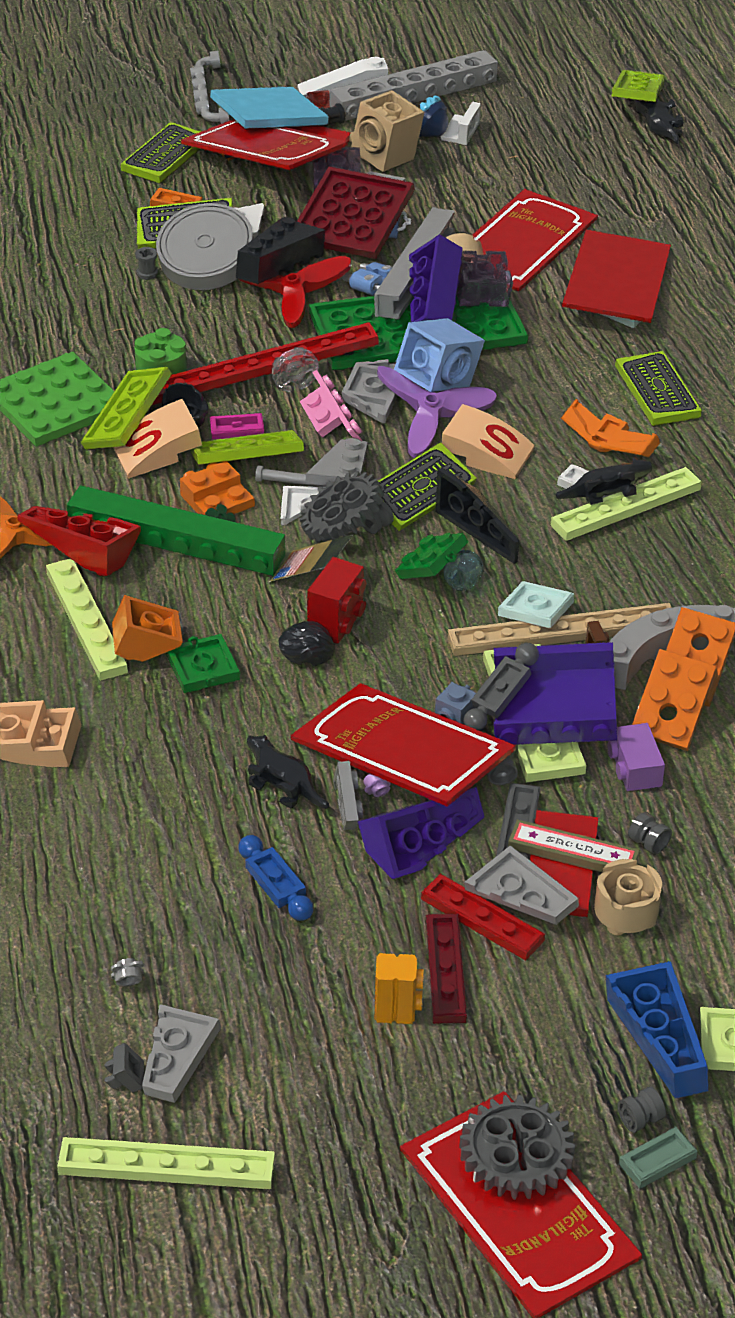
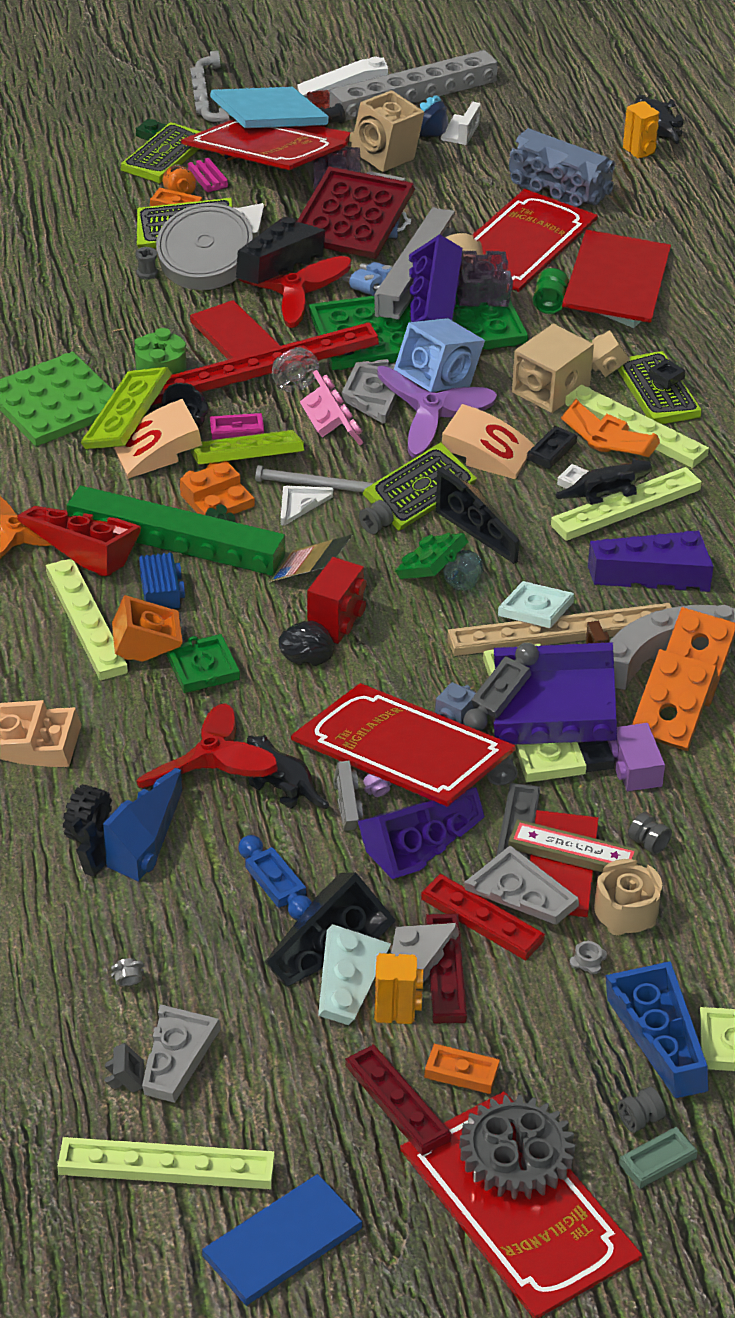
(89, 805): none -> black tyre
(92, 847): none -> black plate
(139, 827): none -> blue wedge
(149, 129): none -> dark green plate
(160, 580): none -> blue brick
(179, 179): none -> orange head
(211, 173): none -> dark pink tile
(218, 751): none -> red piece
(232, 330): none -> red tile
(281, 1239): none -> blue tile
(341, 507): dark grey gear -> none
(343, 458): light grey wing -> none
(343, 903): none -> black wedge
(347, 972): none -> light aqua wing
(398, 1100): none -> dark red tile
(424, 942): none -> light grey wing
(462, 1068): none -> orange plate
(550, 290): none -> green wheel
(551, 367): none -> tan brick
(552, 447): none -> black plate
(564, 168): none -> sand blue brick
(588, 957): none -> light grey plate
(597, 755): none -> black plate
(608, 354): none -> tan brick
(638, 85): lime tile -> none
(641, 129): none -> light orange brick
(652, 561): none -> dark purple wedge
(666, 373): none -> black plate
(671, 442): none -> yellowish green plate

